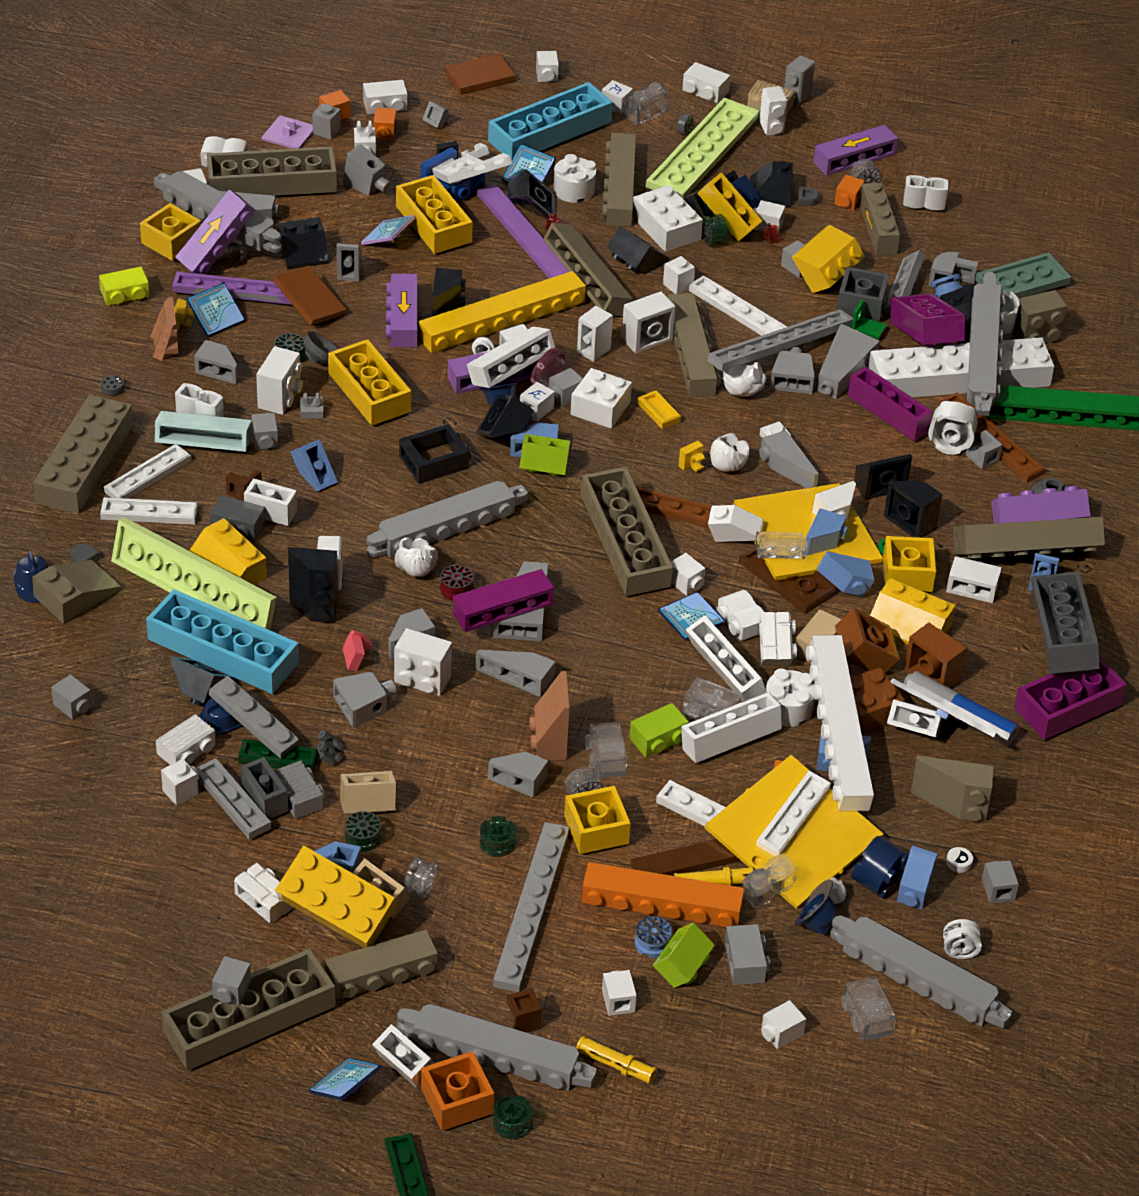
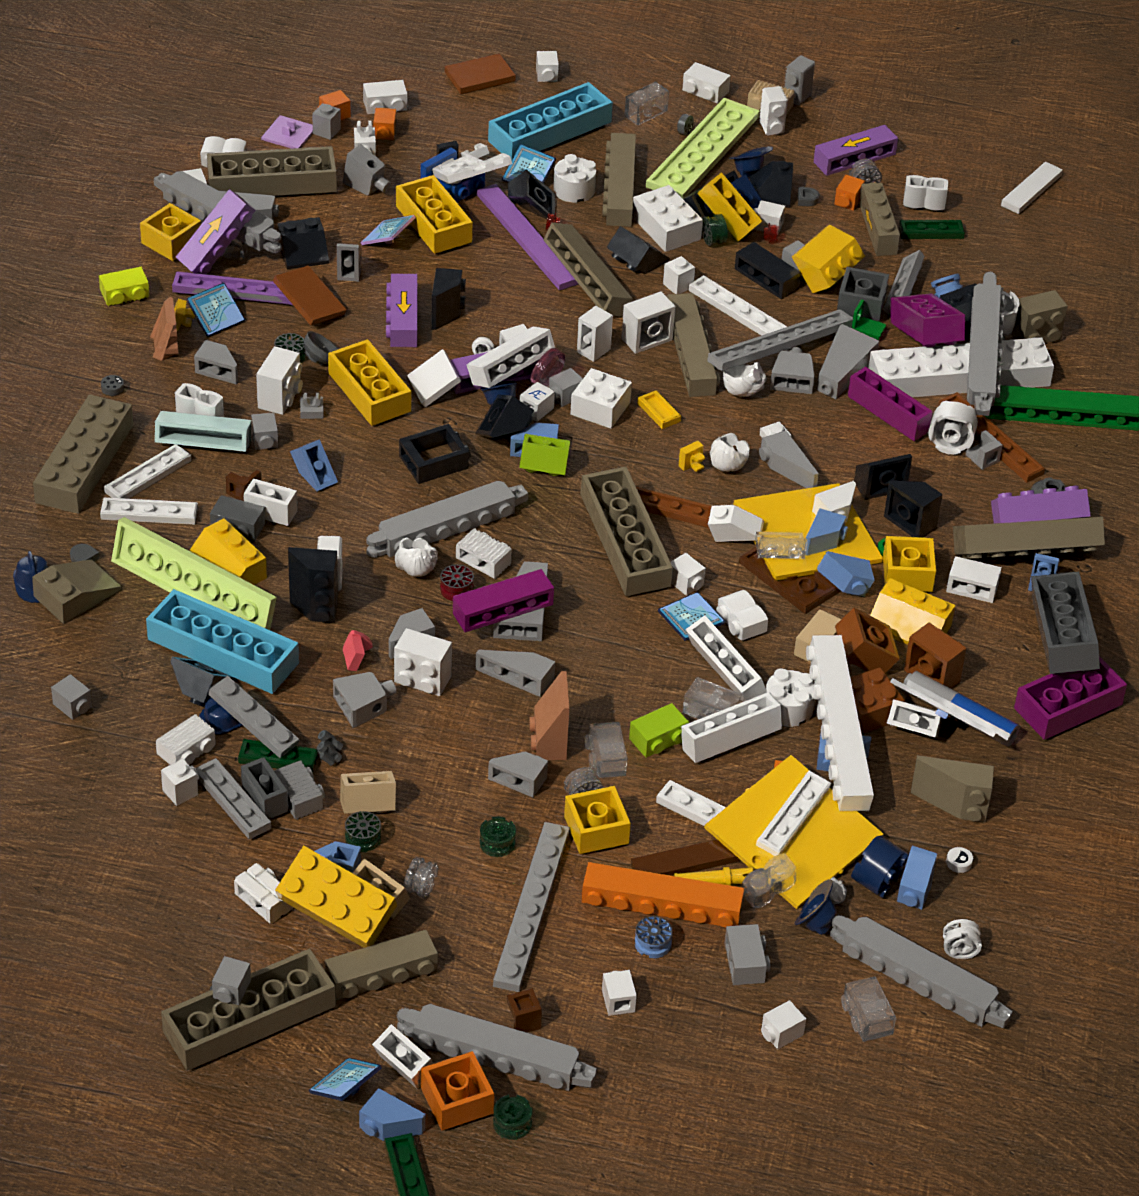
(390, 1117): none -> medium blue slope
(434, 378): none -> white tile
(436, 114): light grey tile -> none
(484, 553): none -> white brick
(501, 311): yellow brick -> none
(617, 93): white brick -> none
(626, 1064): yellow pin -> none
(684, 955): lime brick -> none
(751, 161): none -> dark blue piece
(767, 270): none -> black brick
(776, 639): white brick -> none
(931, 229): none -> dark green tile
(949, 264): light grey brick -> none
(1000, 881): light grey brick -> none
(1029, 275): sand green plate -> none
(1031, 187): none -> white tile

